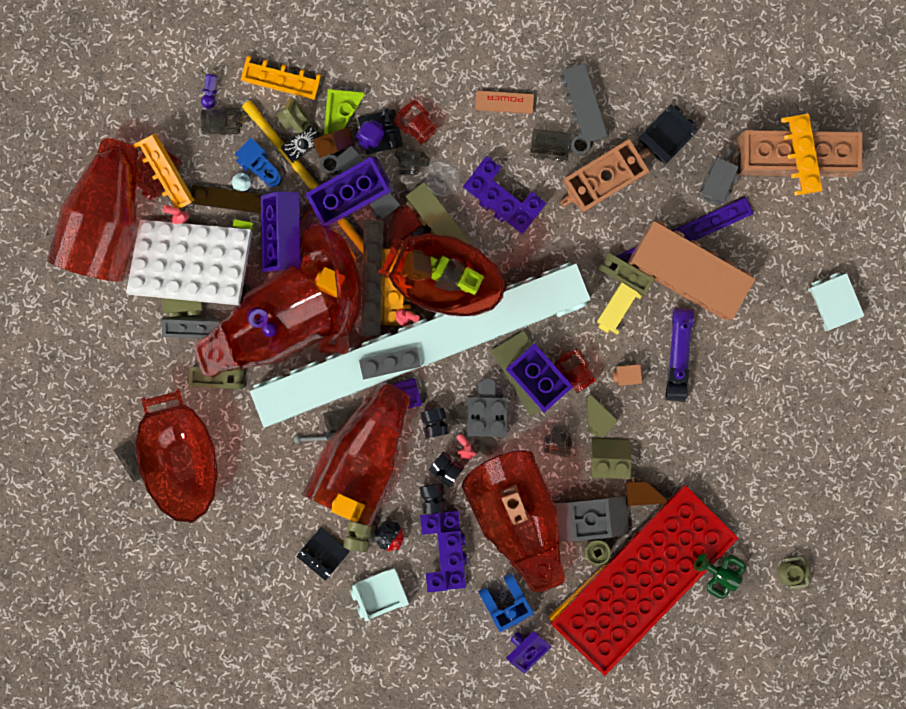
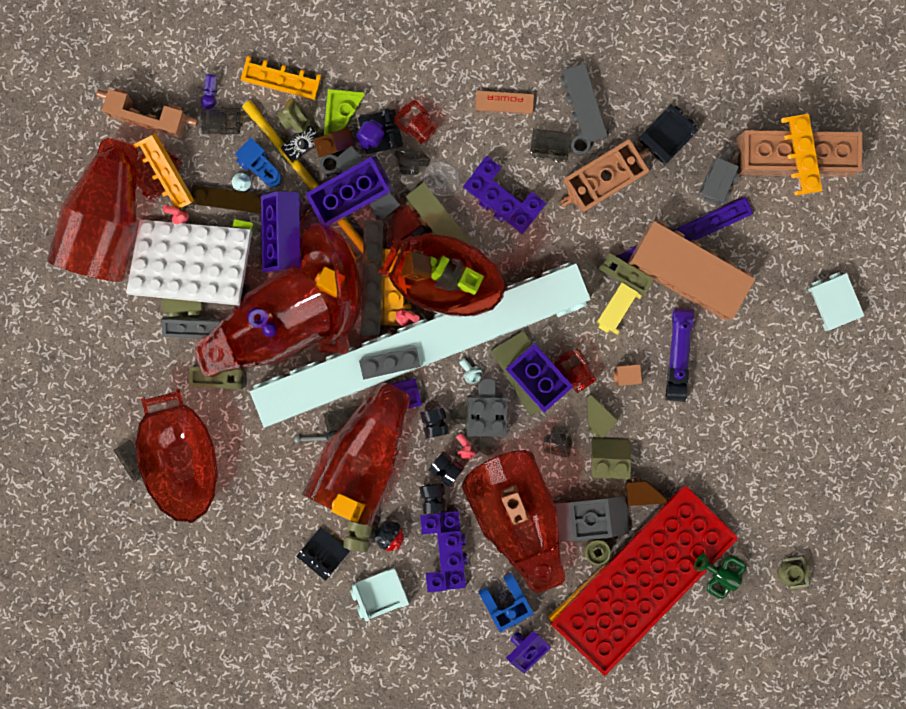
(119, 107): none -> nougat brick
(473, 373): none -> light aqua plate

